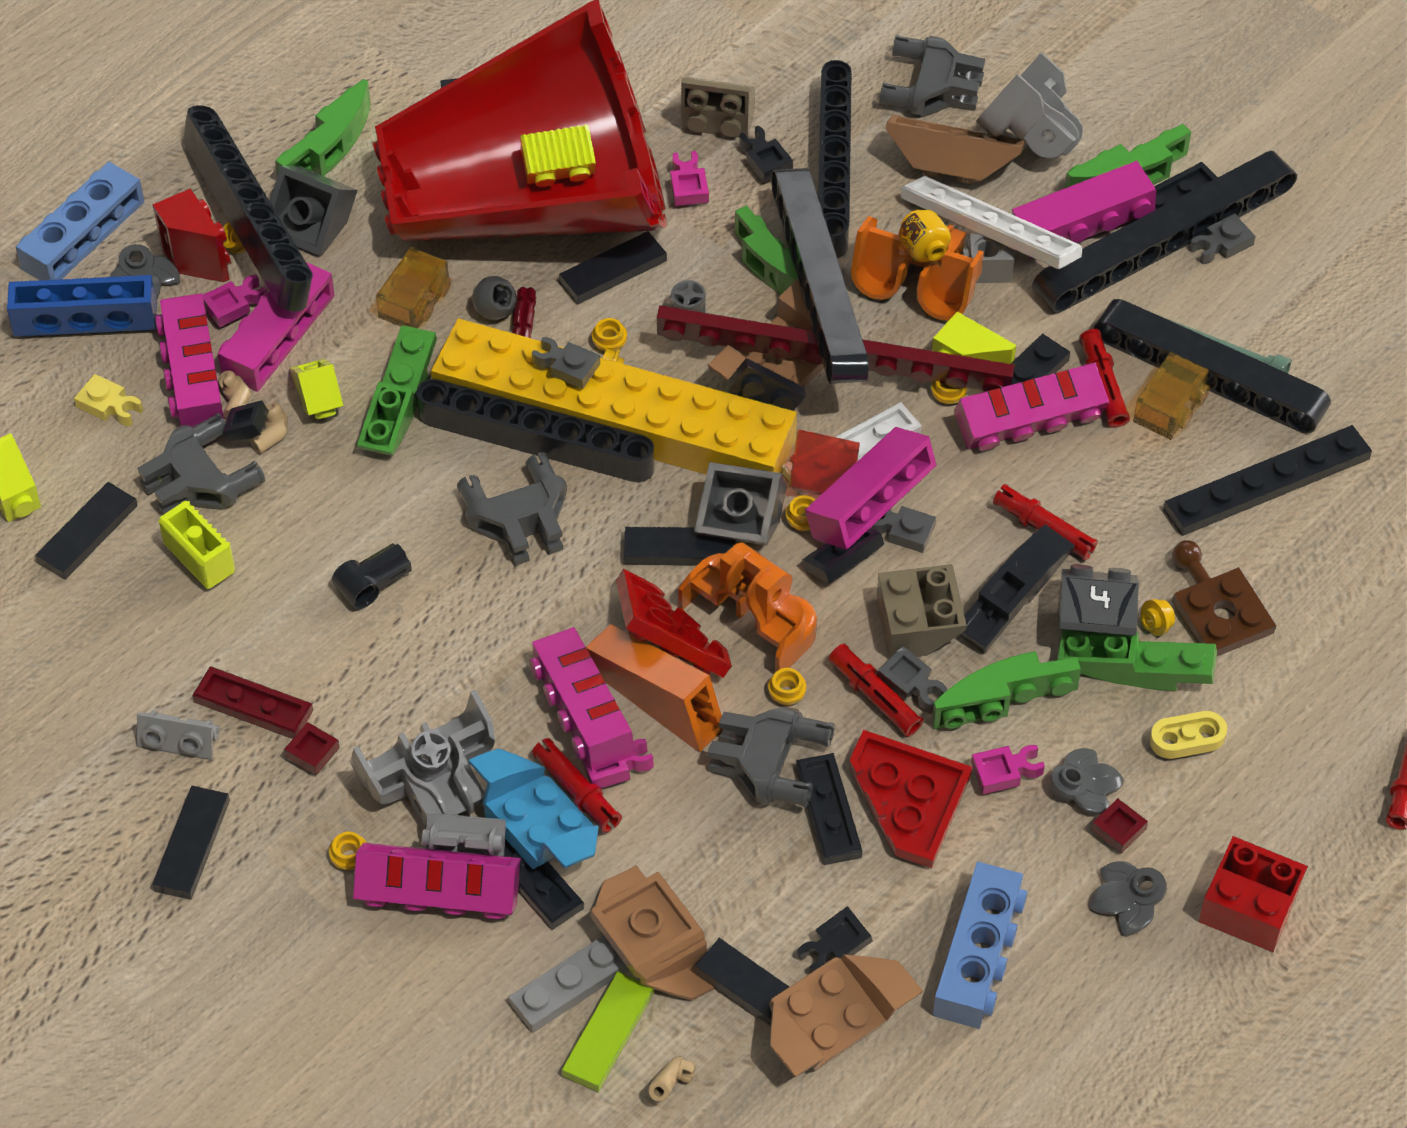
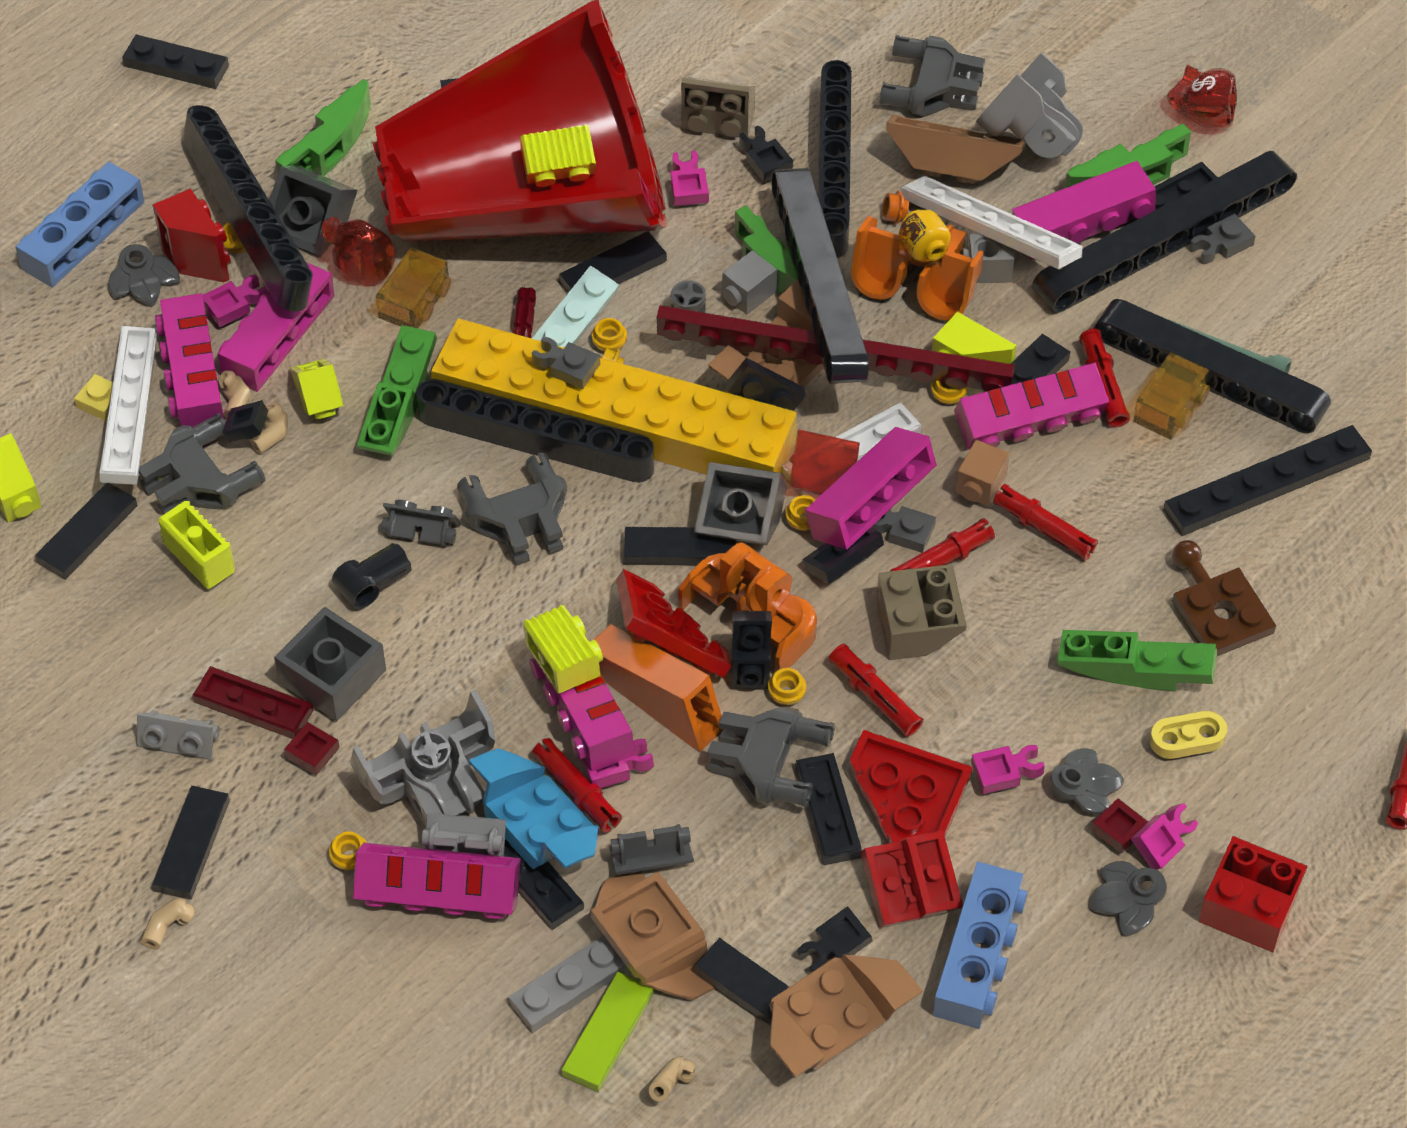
(82, 305): blue brick -> none
(128, 406): none -> white tile
(163, 917): none -> tan arm
(175, 61): none -> black plate
(330, 663): none -> dark grey brick
(359, 250): none -> clear red piece
(435, 522): none -> dark grey hinge
(494, 298): dark grey piece -> none
(562, 648): none -> neon yellow brick
(578, 308): none -> light aqua plate
(635, 853): none -> dark grey hinge
(749, 282): none -> light grey brick
(751, 649): none -> black slope
(894, 207): none -> orange plate
(909, 676): dark grey plate -> none
(911, 879): none -> red slope
(954, 547): none -> red pin
(982, 473): none -> medium nougat brick
(990, 690): bright green slope -> none
(1015, 585): black slope -> none
(1098, 600): dark grey slope -> none
(1157, 616): yellow plate -> none
(1160, 837): none -> dark pink plate
(1206, 97): none -> clear red piece

